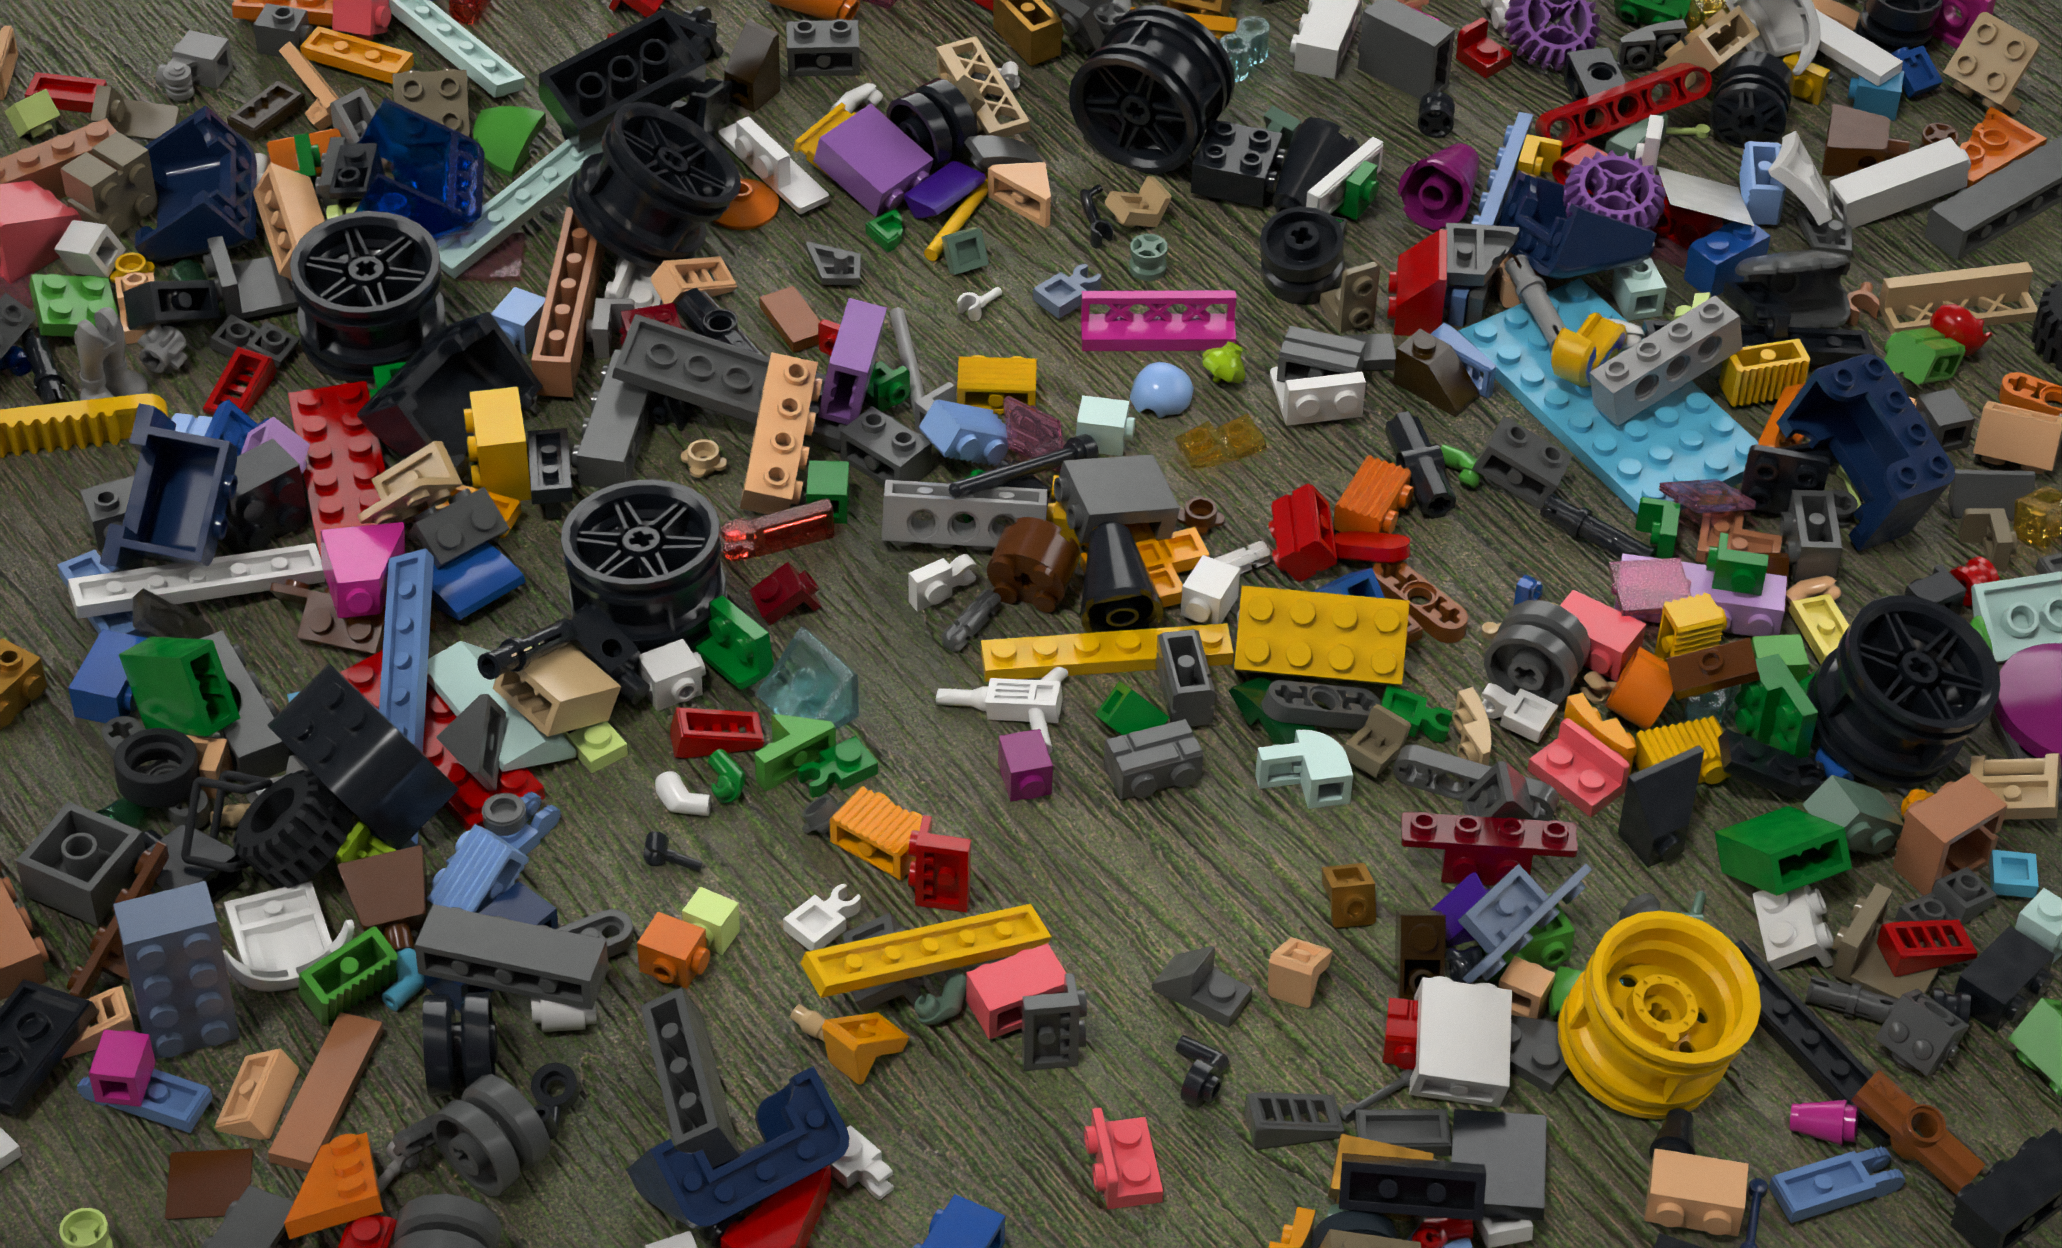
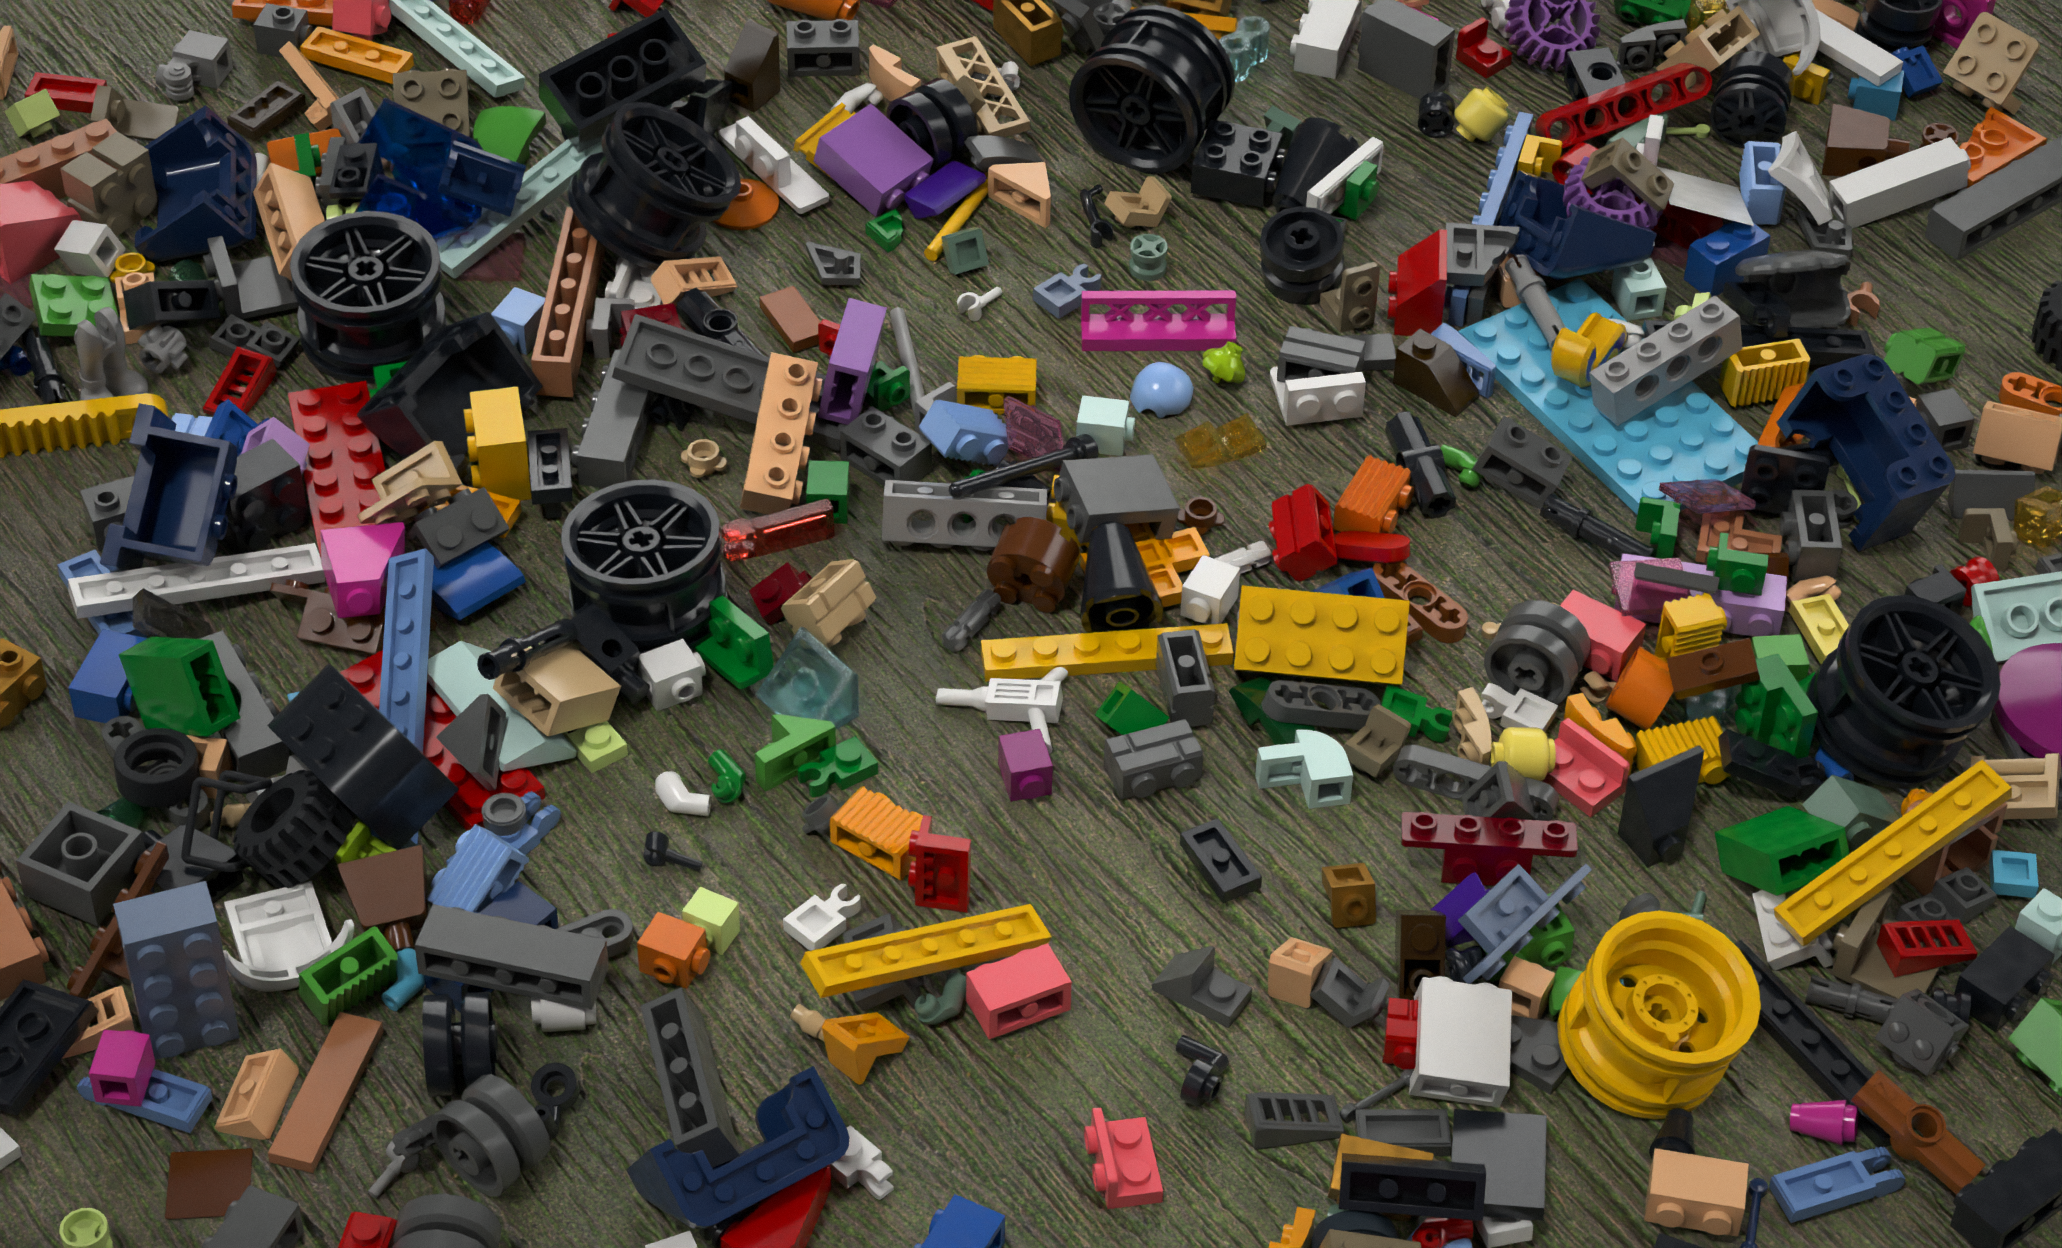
(337, 1187): orange wing -> none
(481, 178): none -> dark blue hinge
(700, 30): black hips -> none
(700, 732): red slope -> none
(830, 601): none -> tan brick
(887, 74): none -> light nougat slope
(935, 581): white plate -> none
(1053, 1027): dark grey bracket -> none
(1220, 860): none -> black plate
(1348, 995): none -> dark grey bracket
(1440, 186): magenta cone -> none
(1481, 114): none -> light yellow head
(1526, 751): none -> light yellow head
(1528, 589): blue tile -> none
(1634, 169): none -> dark tan bracket
(1676, 578): none -> dark grey tile
(1892, 852): none -> yellow plate
(1961, 326): red hair -> none
(1979, 287): tan fence -> none

